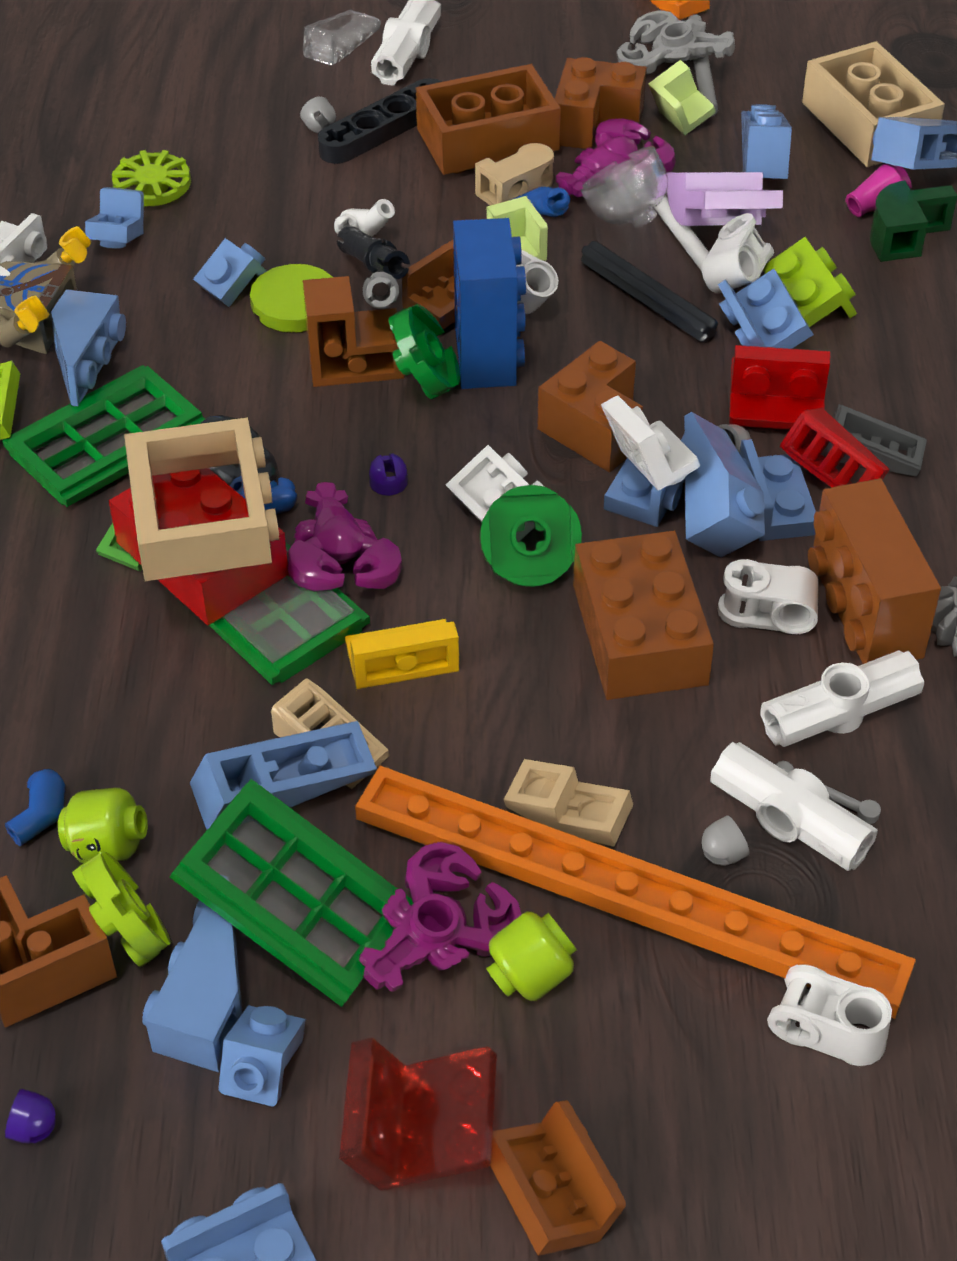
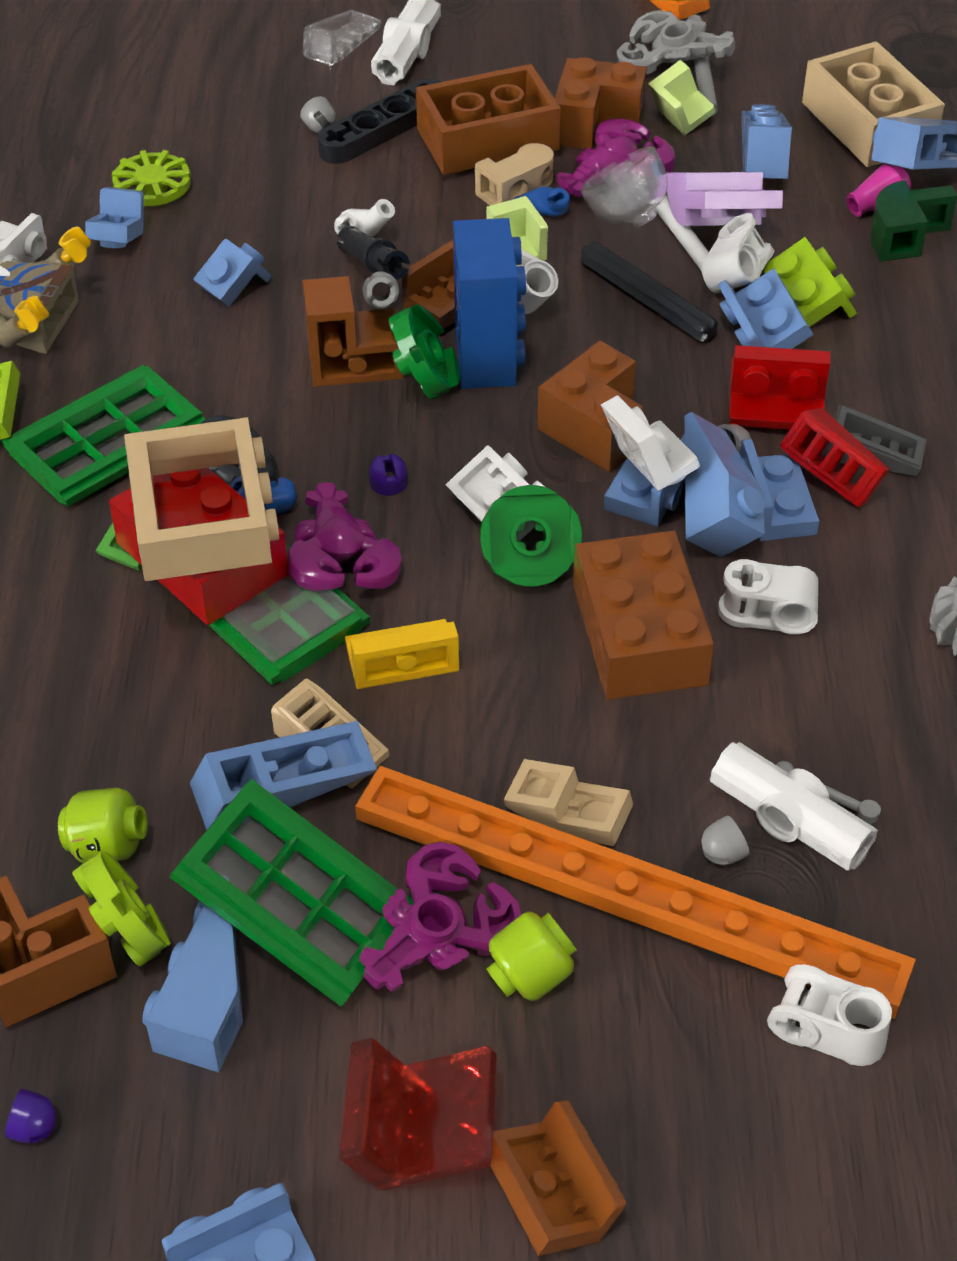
(45, 805): blue arm -> none
(84, 336): medium blue slope -> none
(258, 1053): medium blue bracket -> none
(279, 296): lime tile -> none
(841, 698): white piece -> none
(873, 571): dark orange brick -> none

